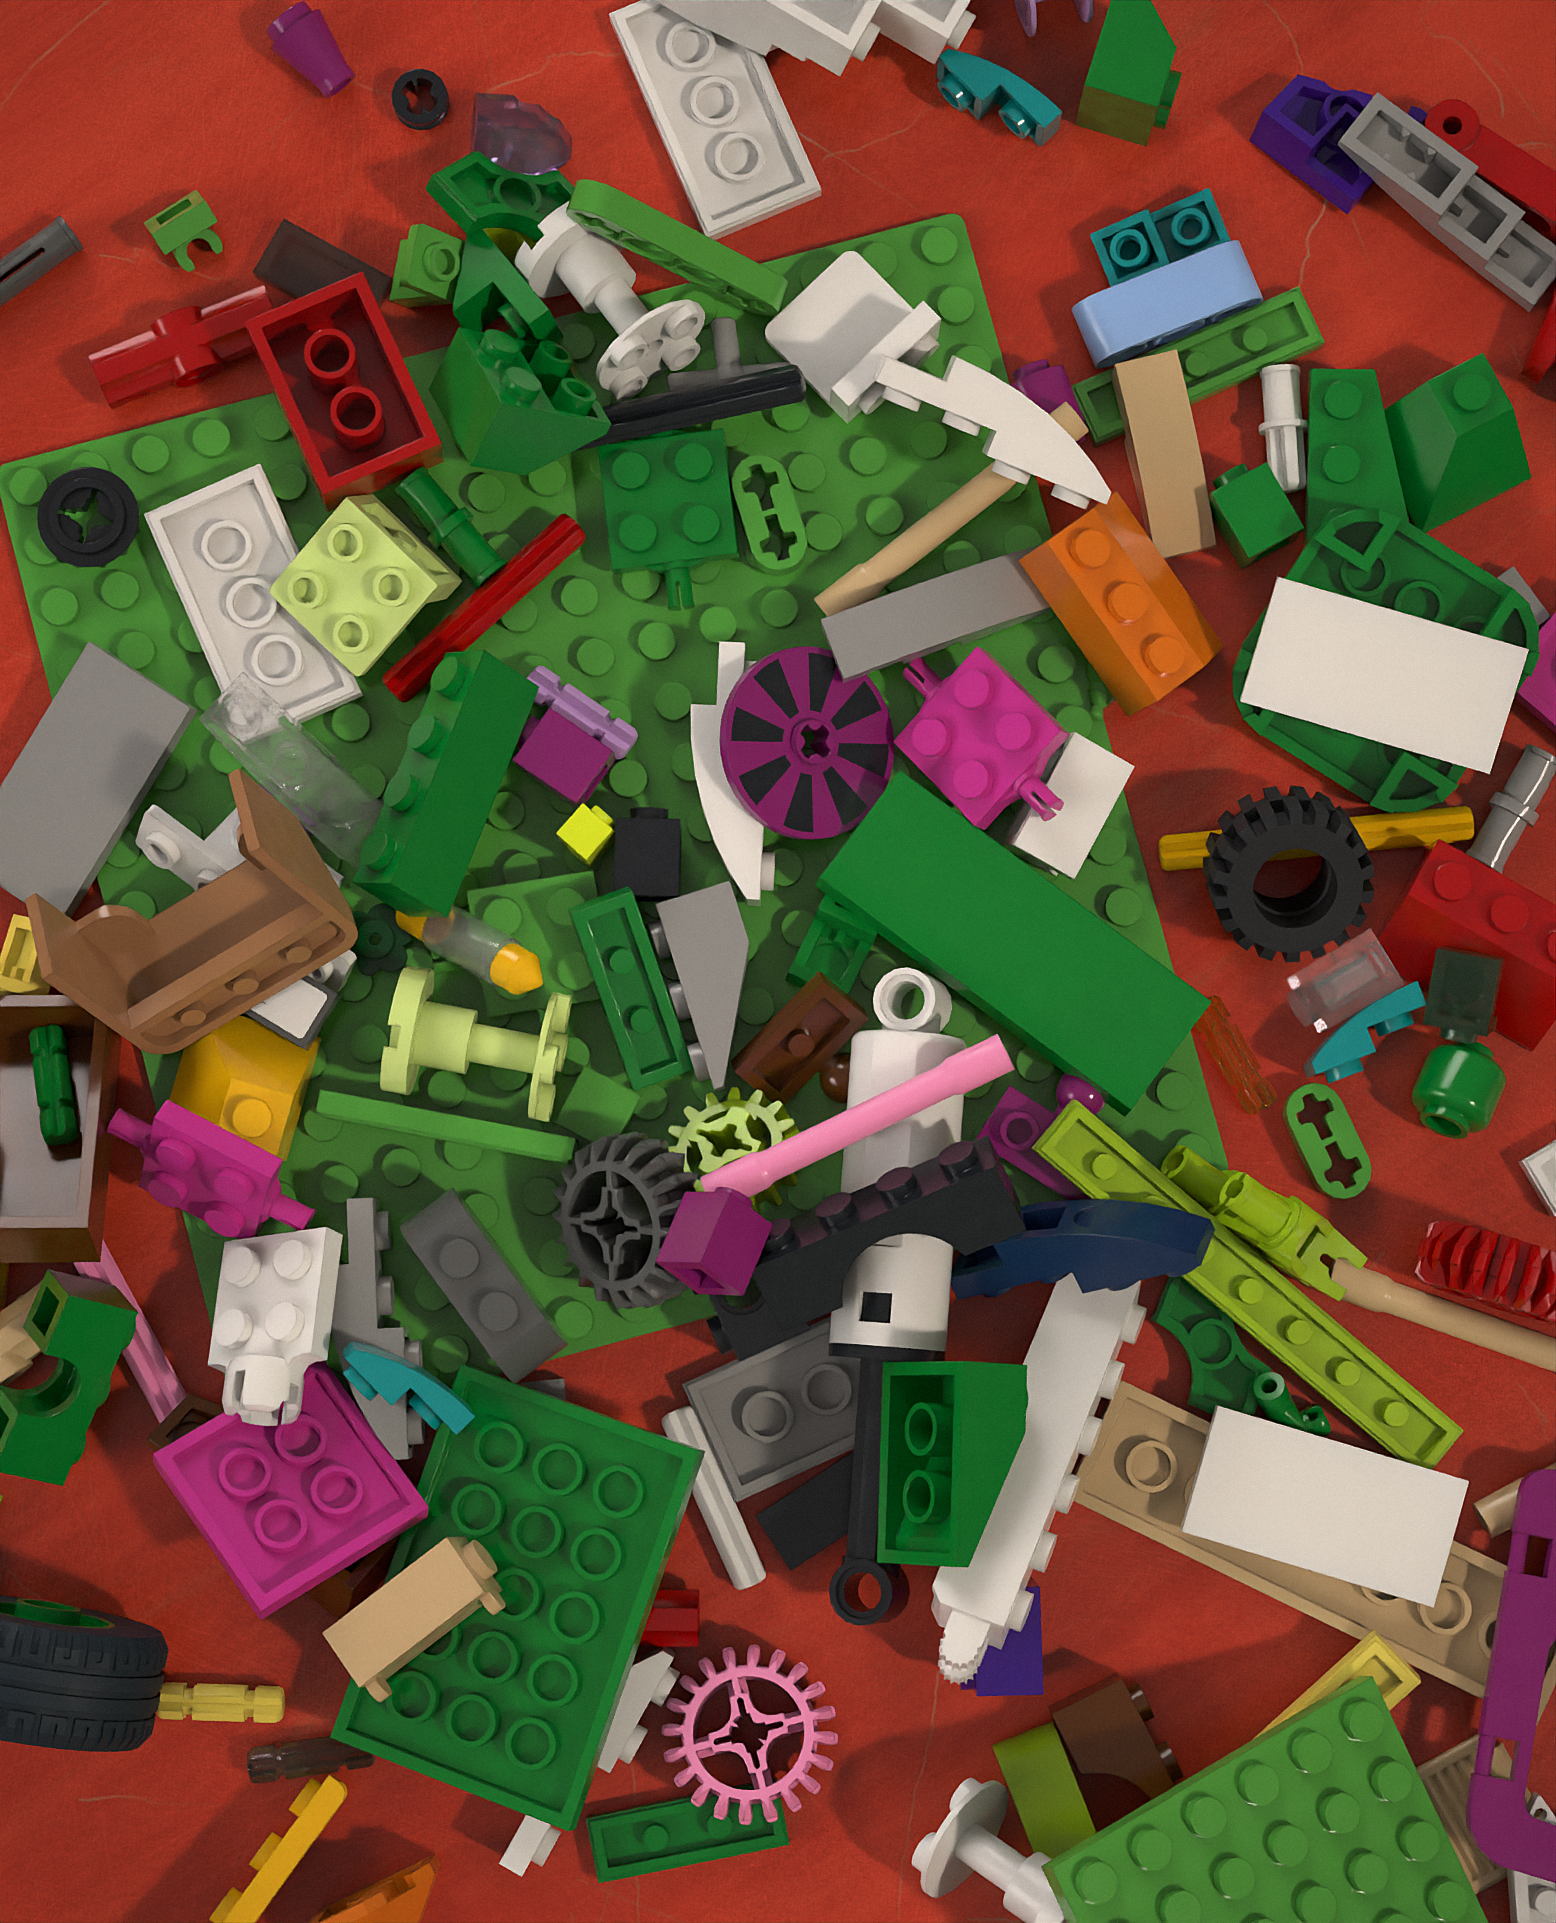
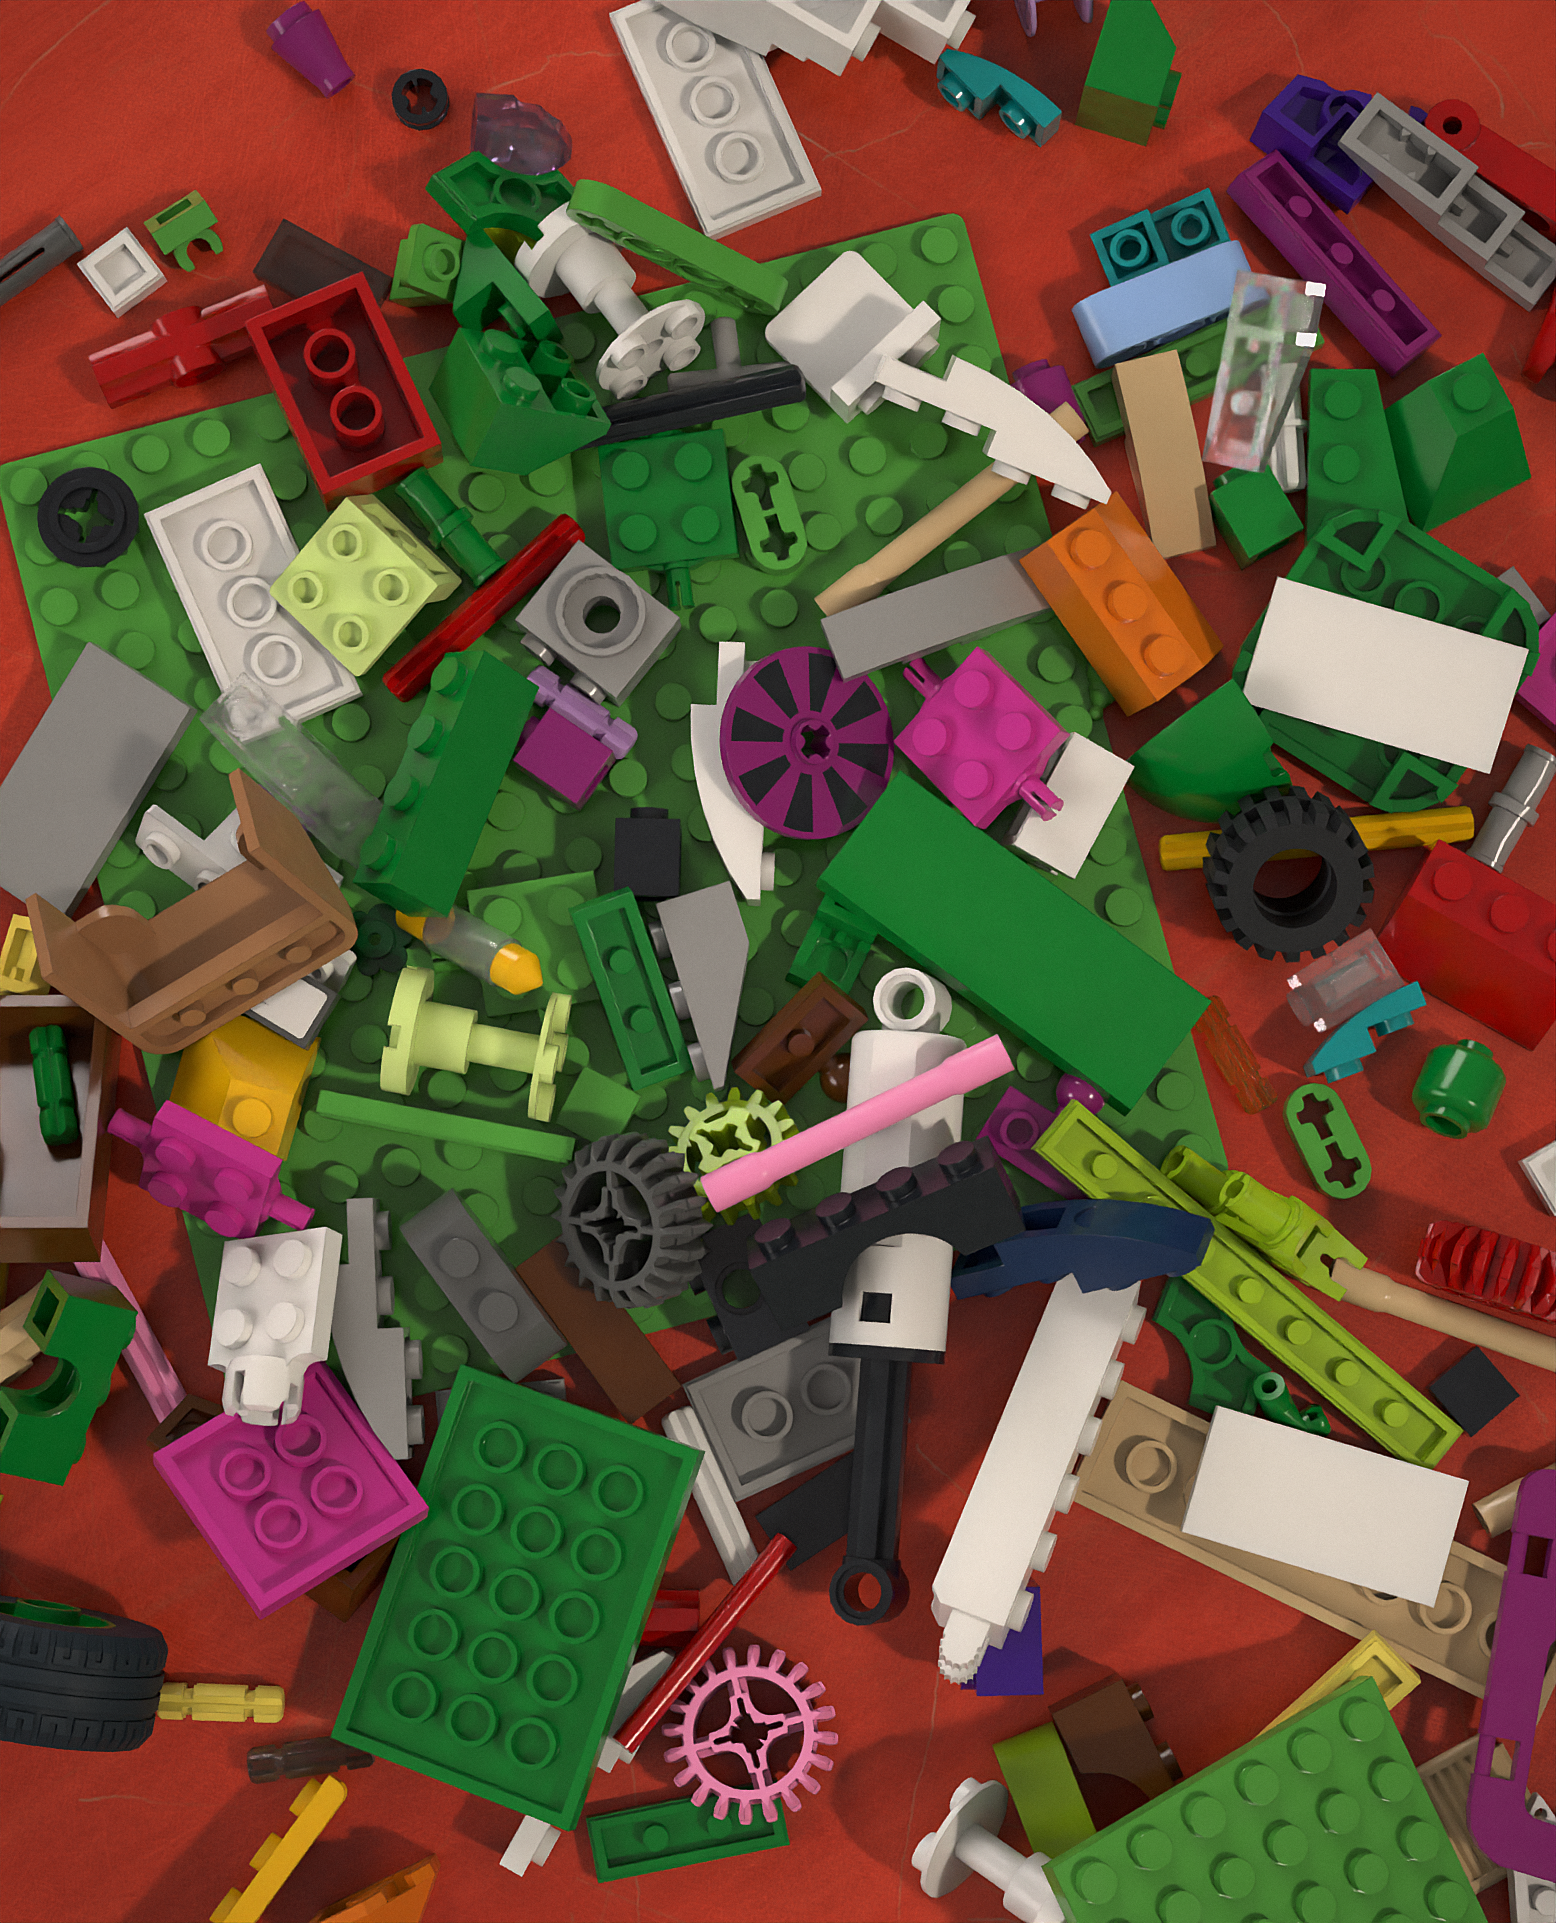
(122, 272): none -> white tile
(387, 1374): teal slope -> none
(414, 1611): tan brick -> none
(587, 834): neon yellow piece -> none
(600, 1334): none -> reddish brown tile
(602, 663): none -> light grey brick
(704, 1643): none -> red bar
(714, 1242): magenta brick -> none
(945, 1456): green slope -> none
(1209, 759): none -> green brick
(1261, 366): none -> clear slope
(1329, 254): none -> magenta brick
(1463, 994): clear green bracket -> none
(1472, 1391): none -> black tile

